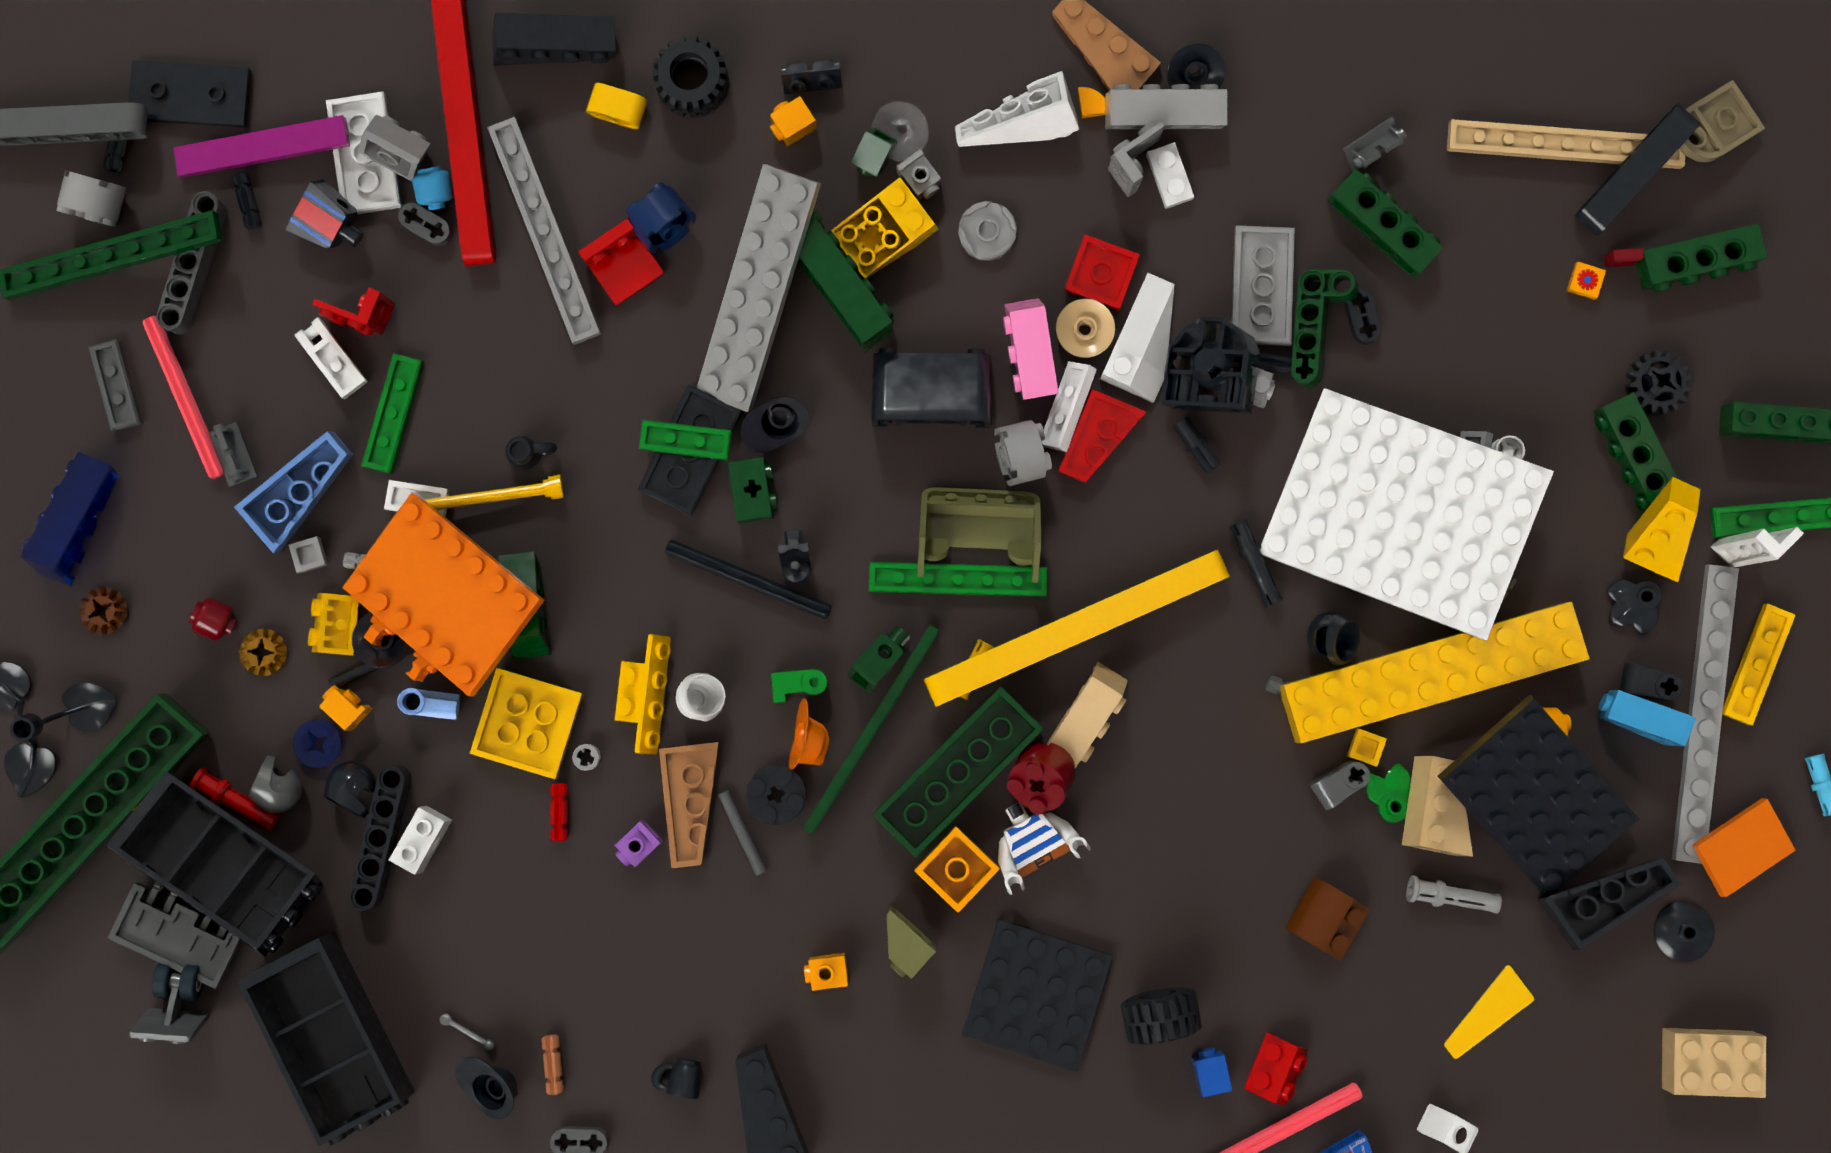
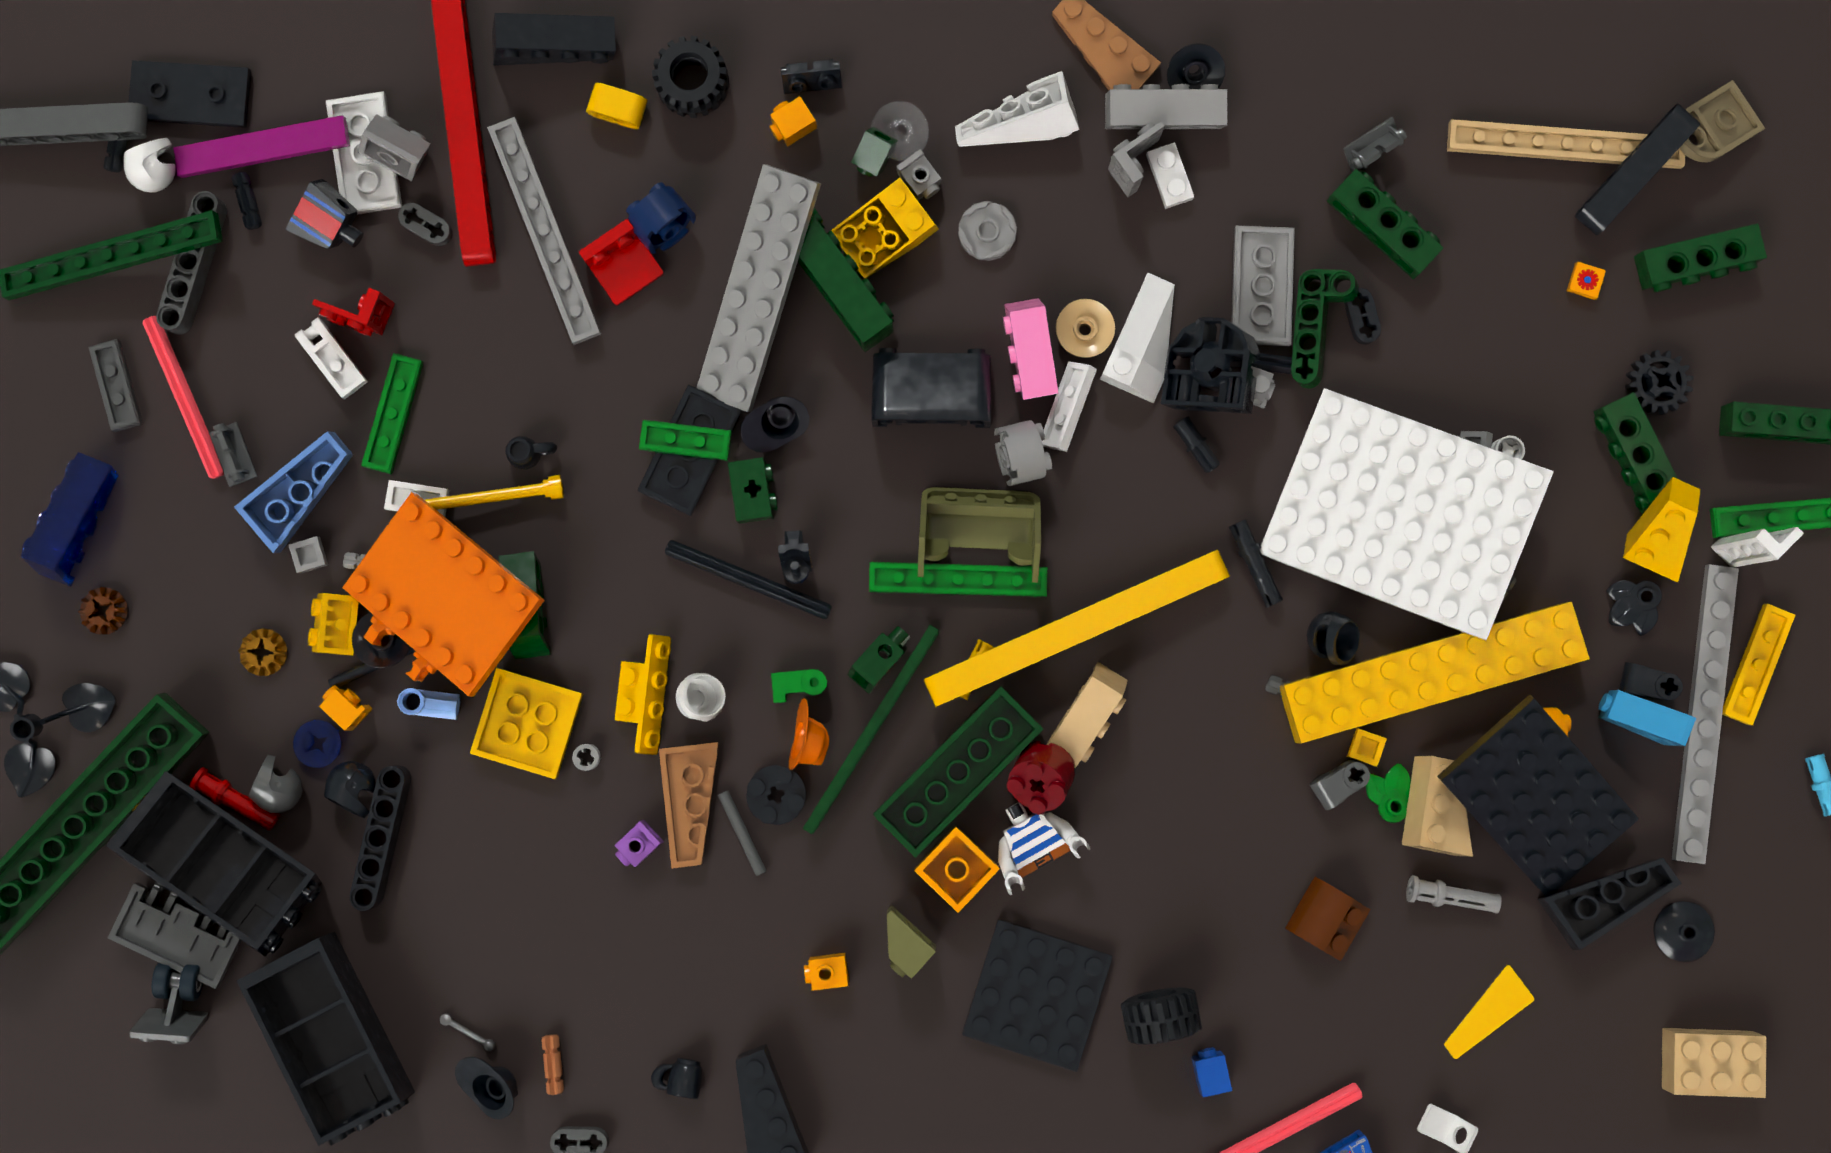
(90, 198): light grey brick -> none
(144, 168): none -> white helmet
(212, 619): dark red head -> none
(420, 840): white brick -> none
(432, 187): dark azure head -> none
(559, 812): red axle -> none
(1090, 102): light orange tile -> none
(1097, 434): red wing -> none
(1101, 272): red plate -> none
(1276, 1069): red bracket -> none
(1623, 257): dark red tile -> none
(1743, 847): orange tile -> none

